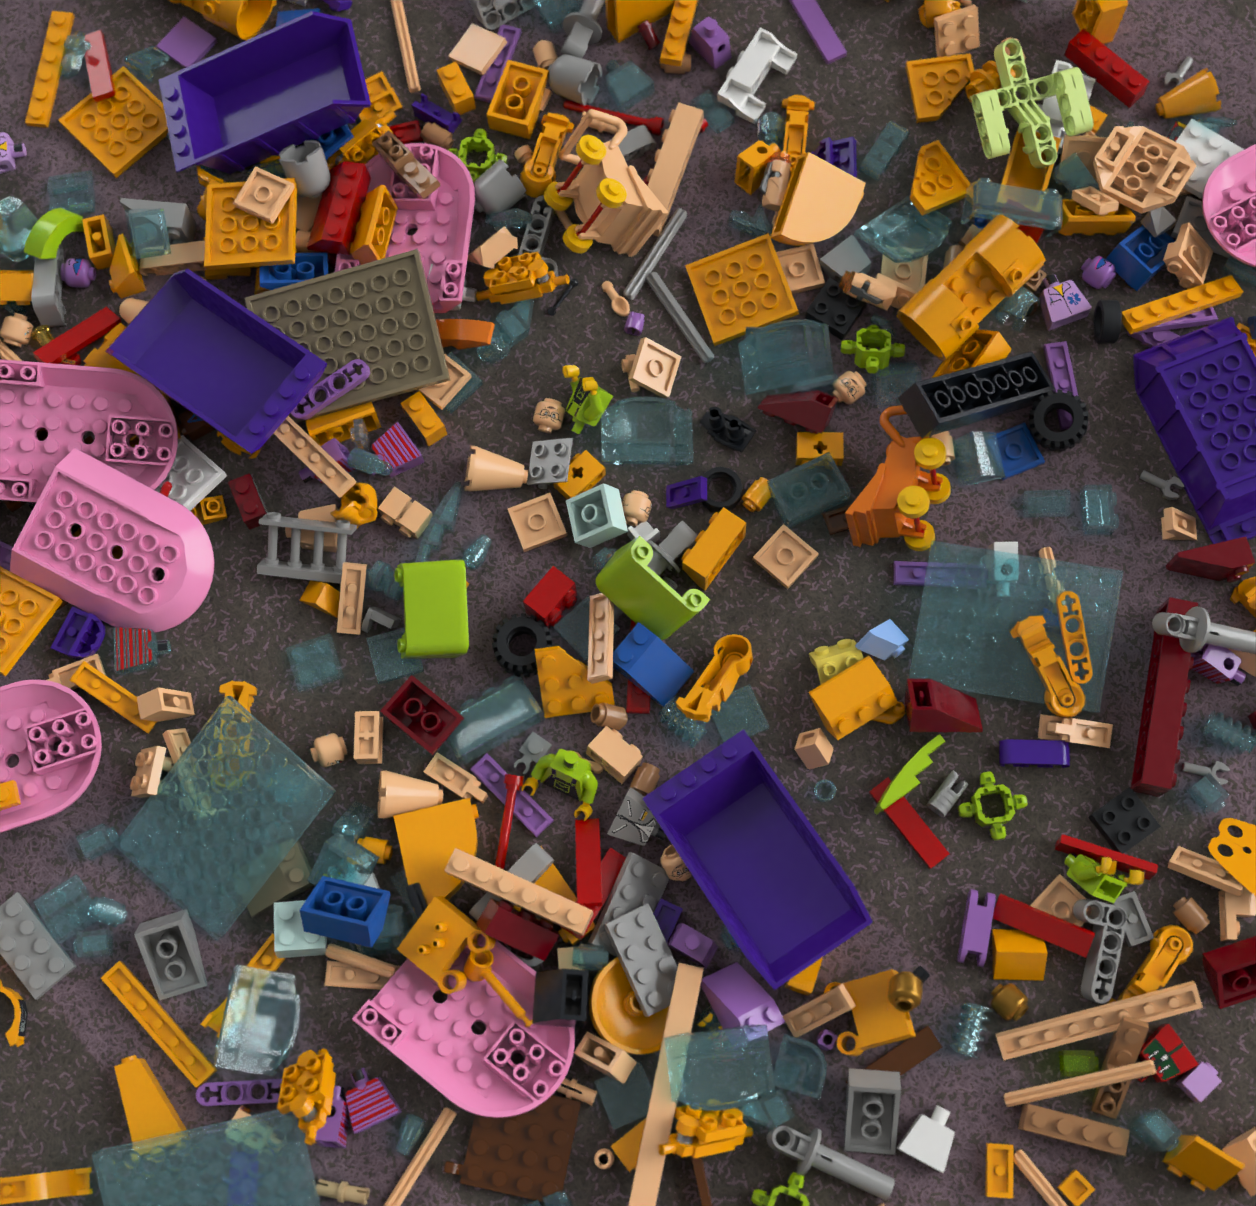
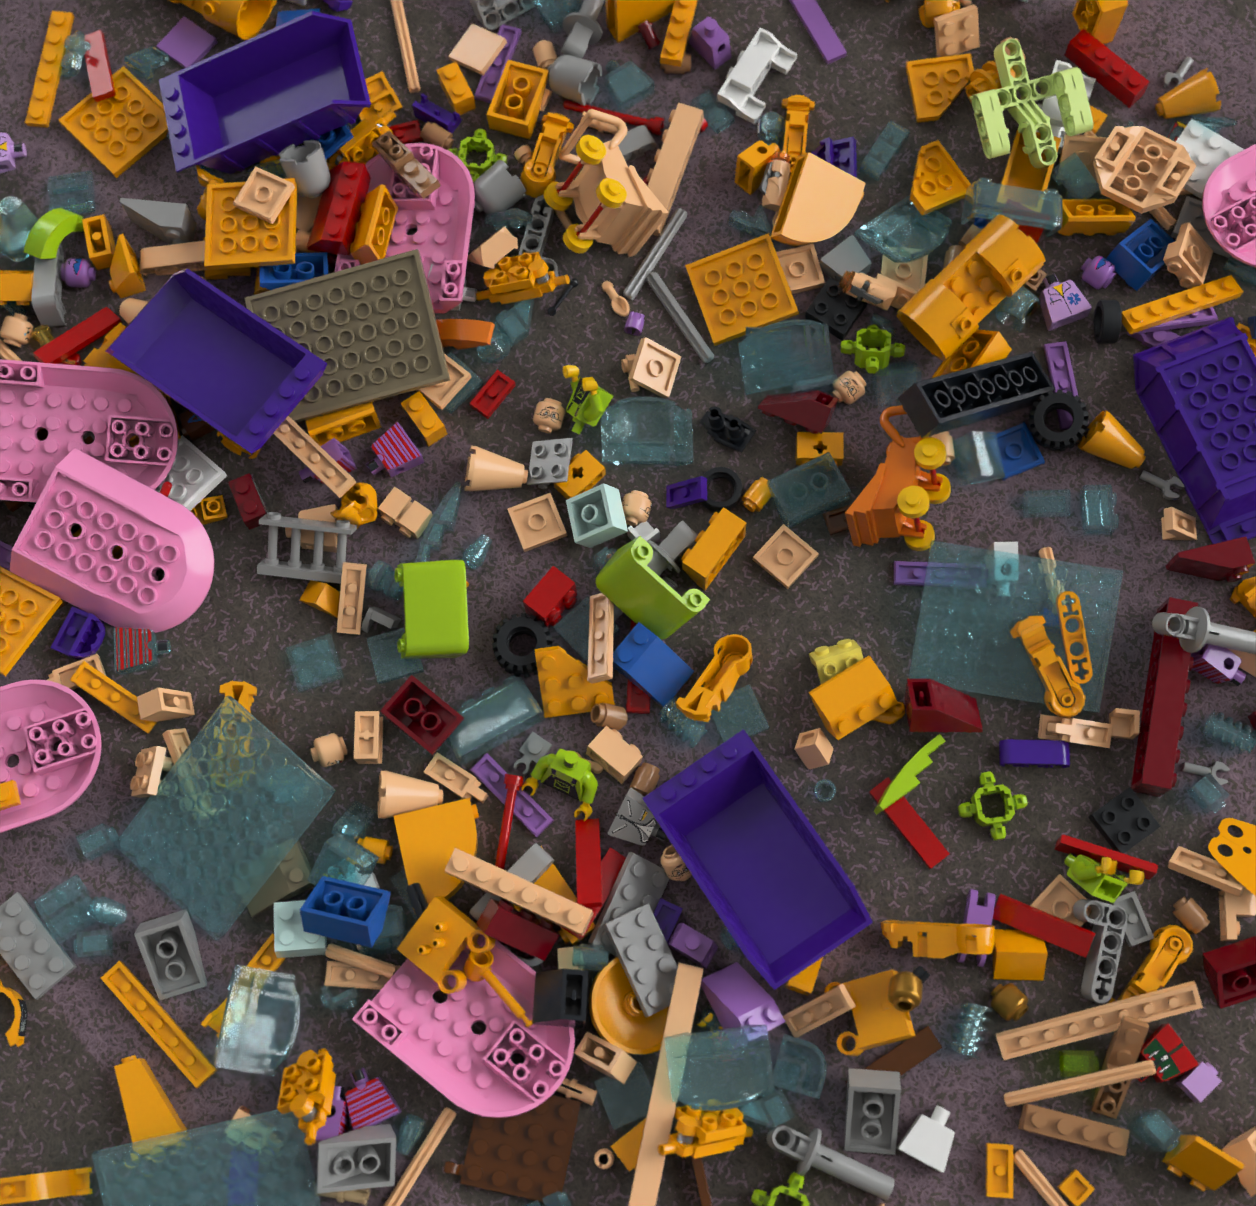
(147, 232): clear light blue slope -> none
(245, 1092): medium lavender beam -> none
(328, 386): medium lavender beam -> none
(344, 1000): none -> clear light blue bracket
(357, 1160): none -> light grey slope
(360, 435): clear plate -> none
(368, 462): clear light blue hinge -> none
(492, 394): none -> red plate
(821, 1044): medium lavender hose -> none
(883, 641): light blue slope -> none
(941, 938): none -> light orange piece
(945, 797): light grey hinge -> none
(1095, 200): light nougat plate -> none
(1112, 442): none -> light orange cone
(1125, 723): none -> light nougat panel
(1158, 221): light grey slope -> none

